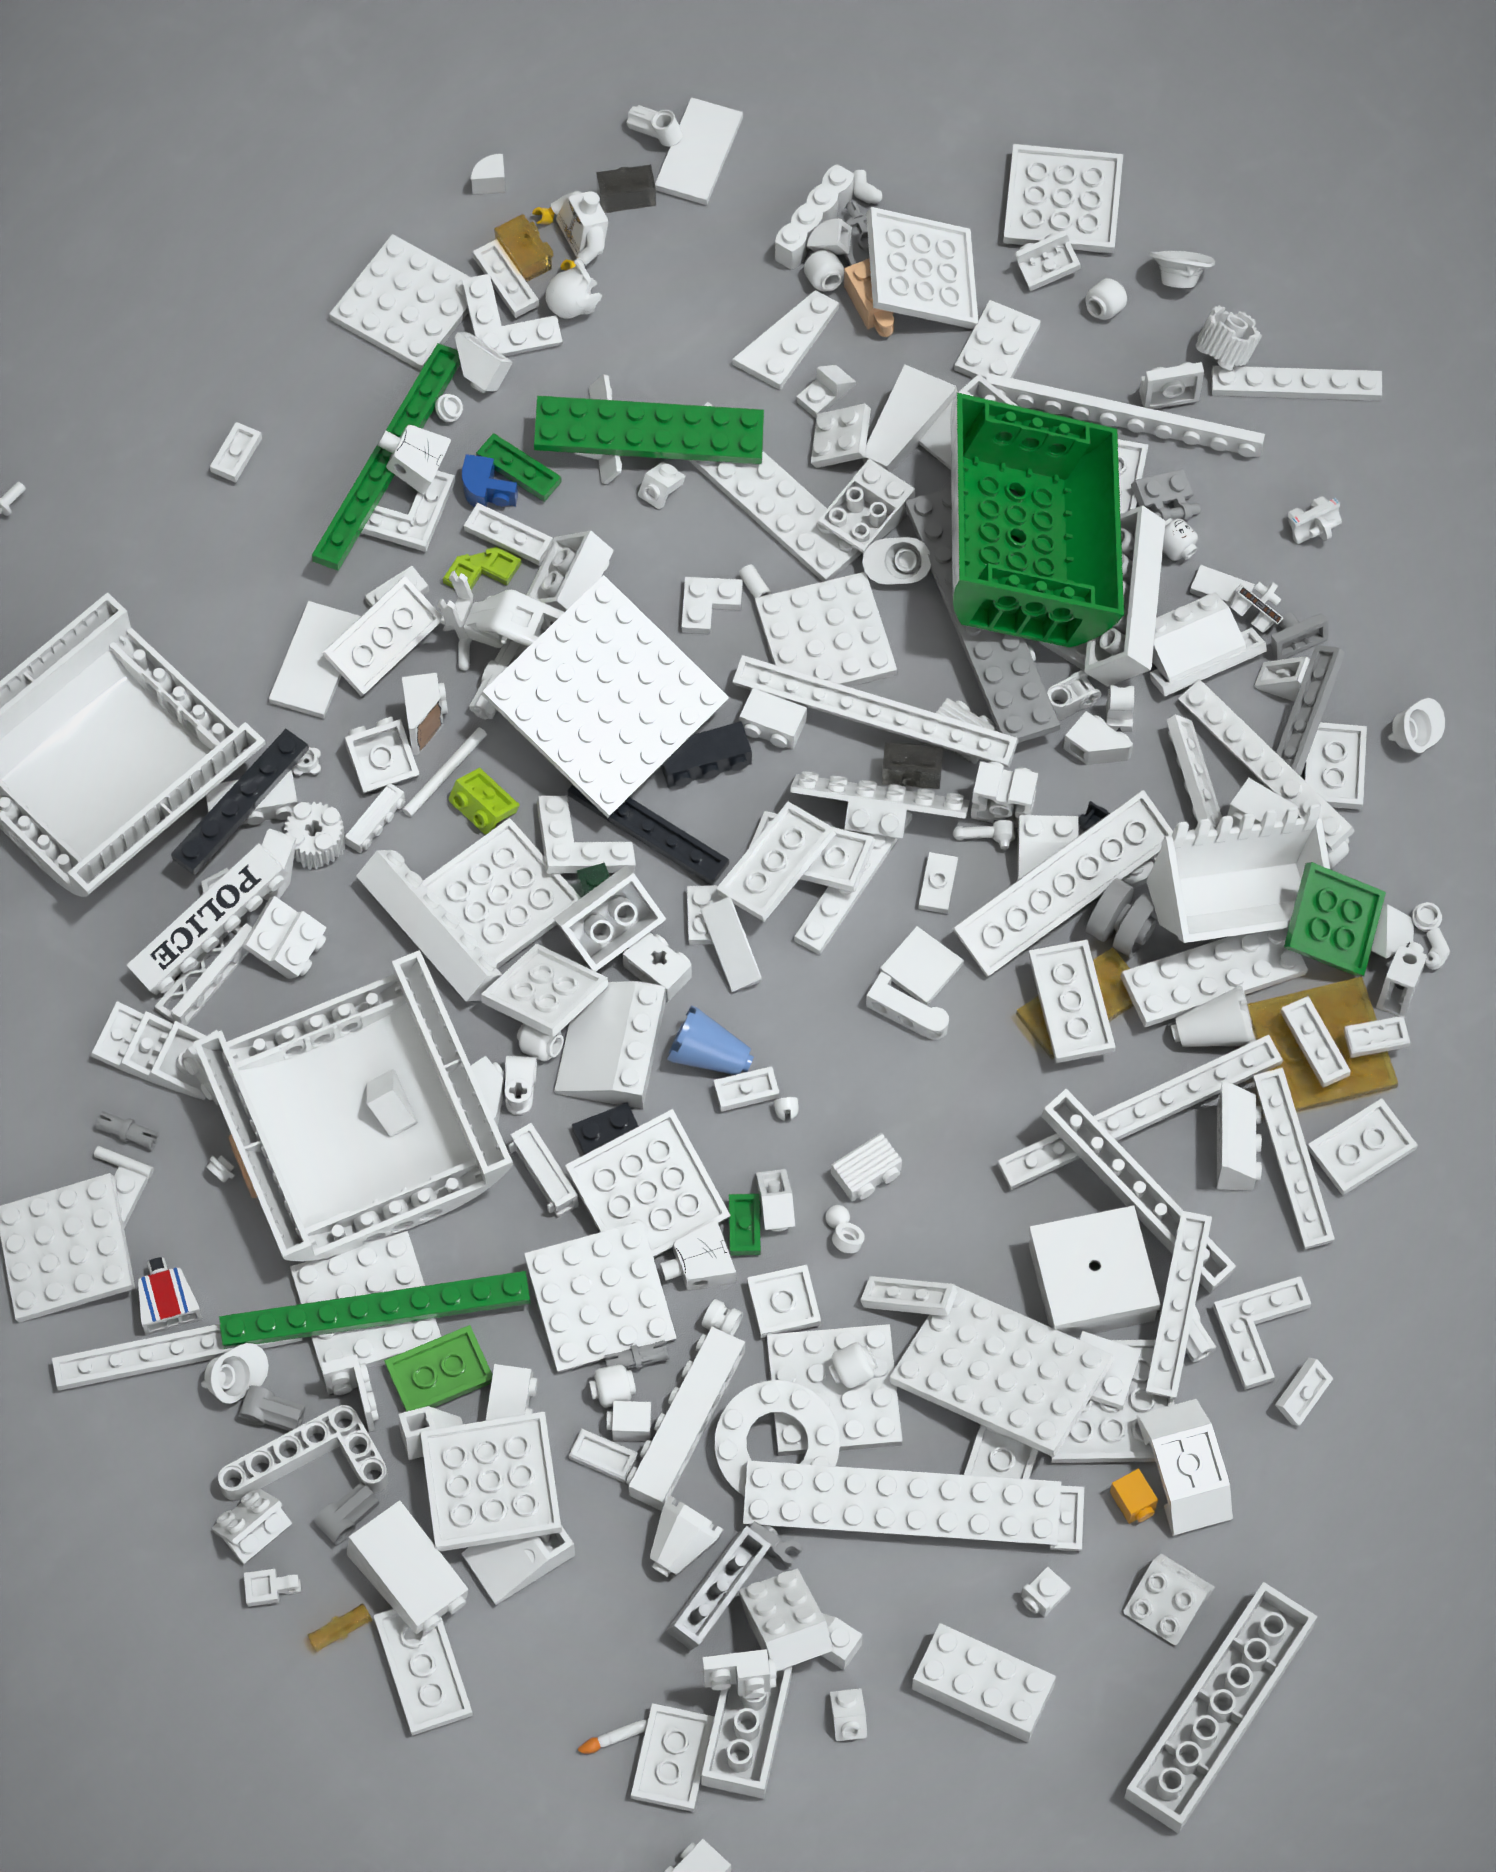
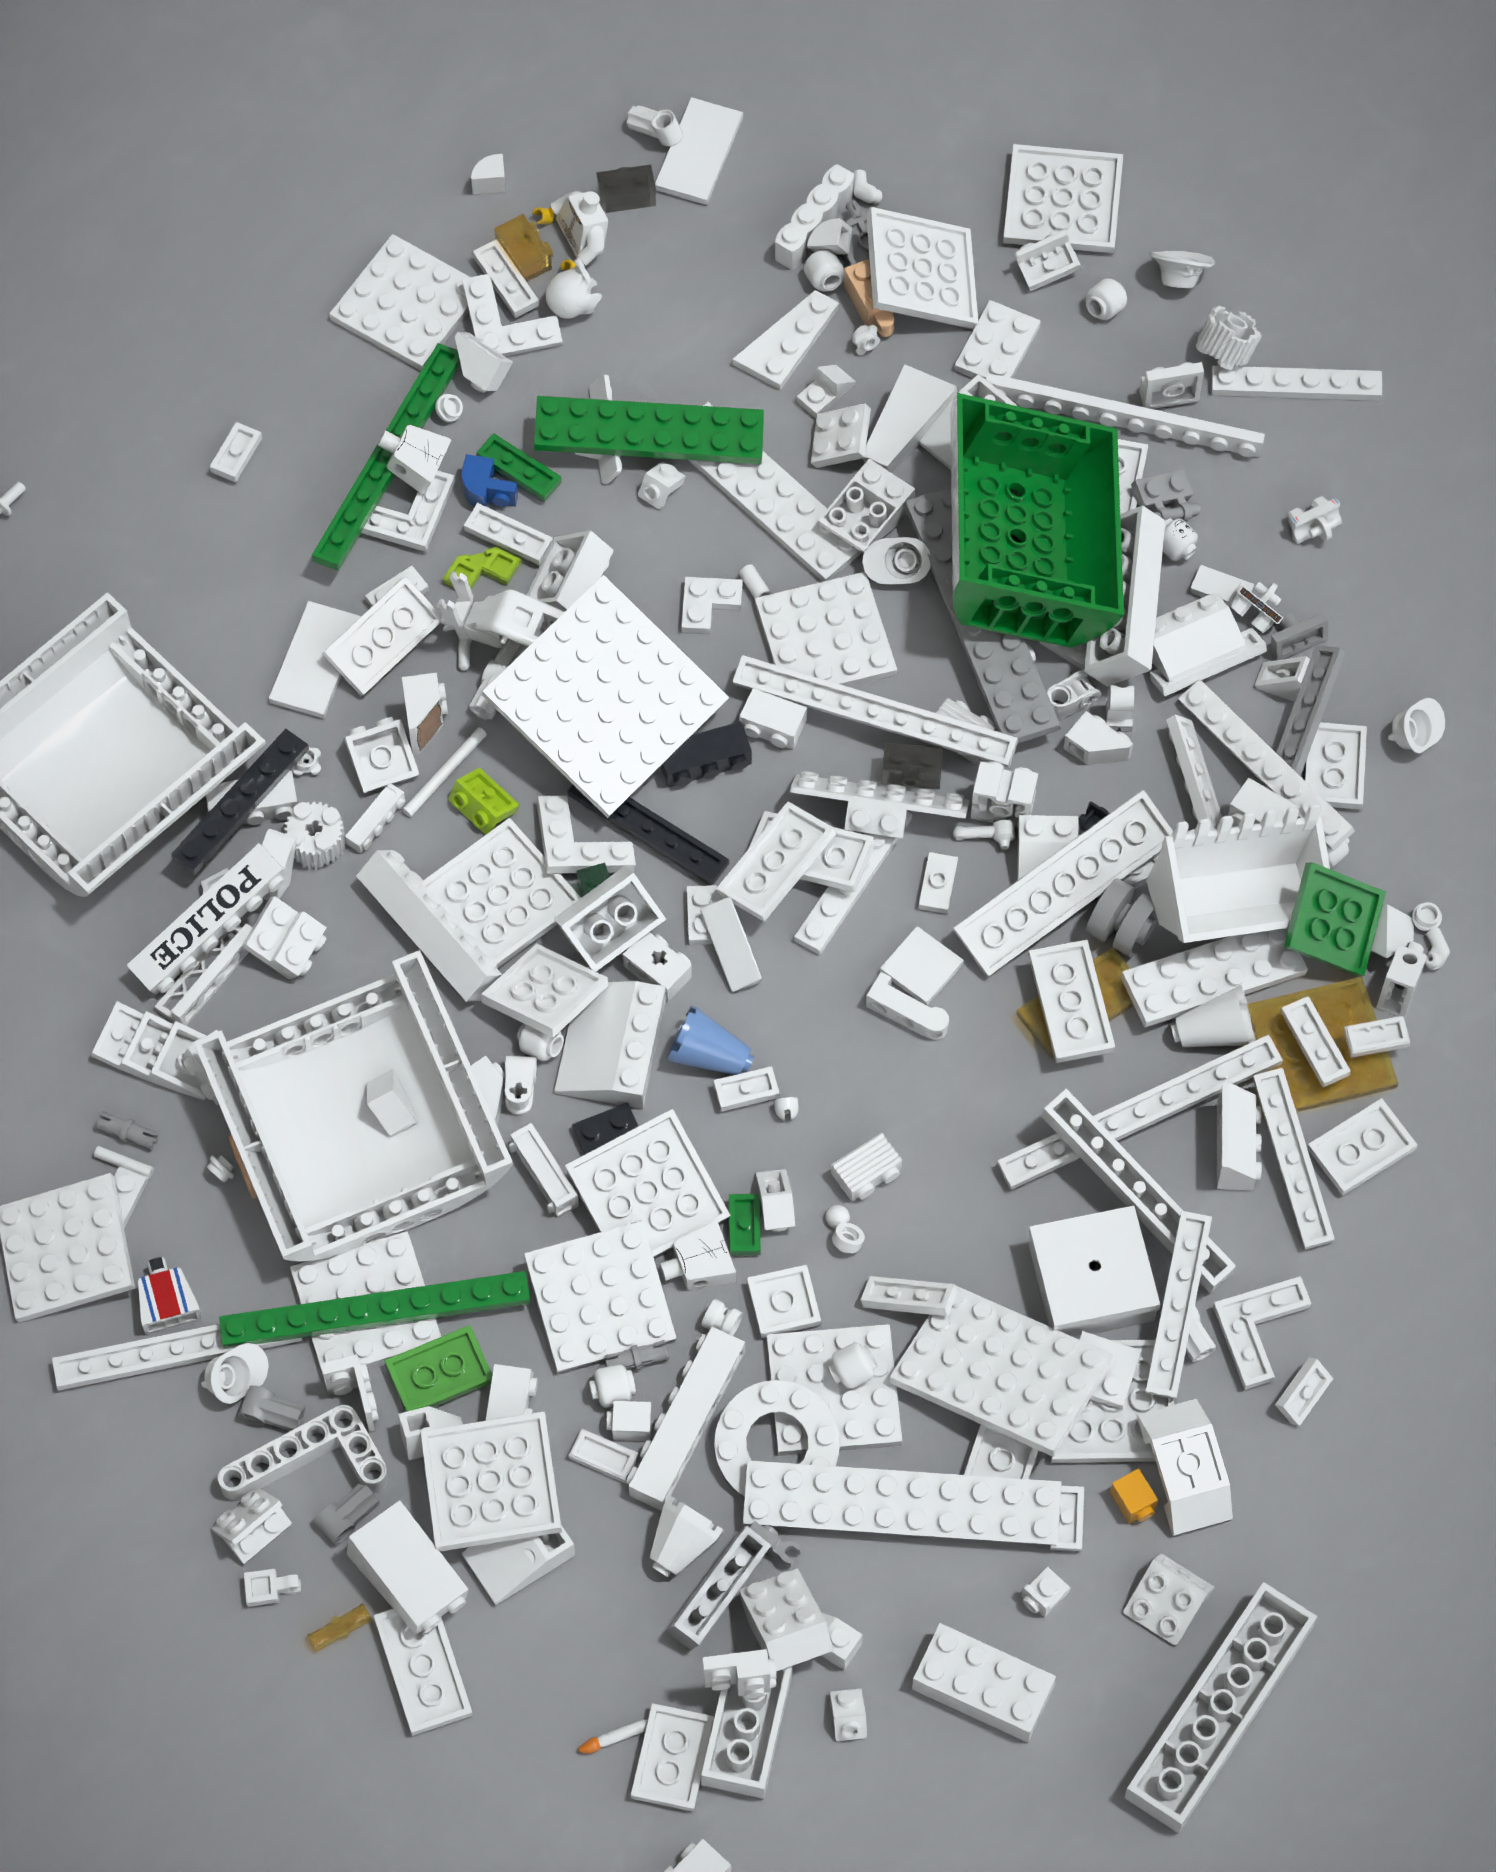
(865, 338): none -> white plate

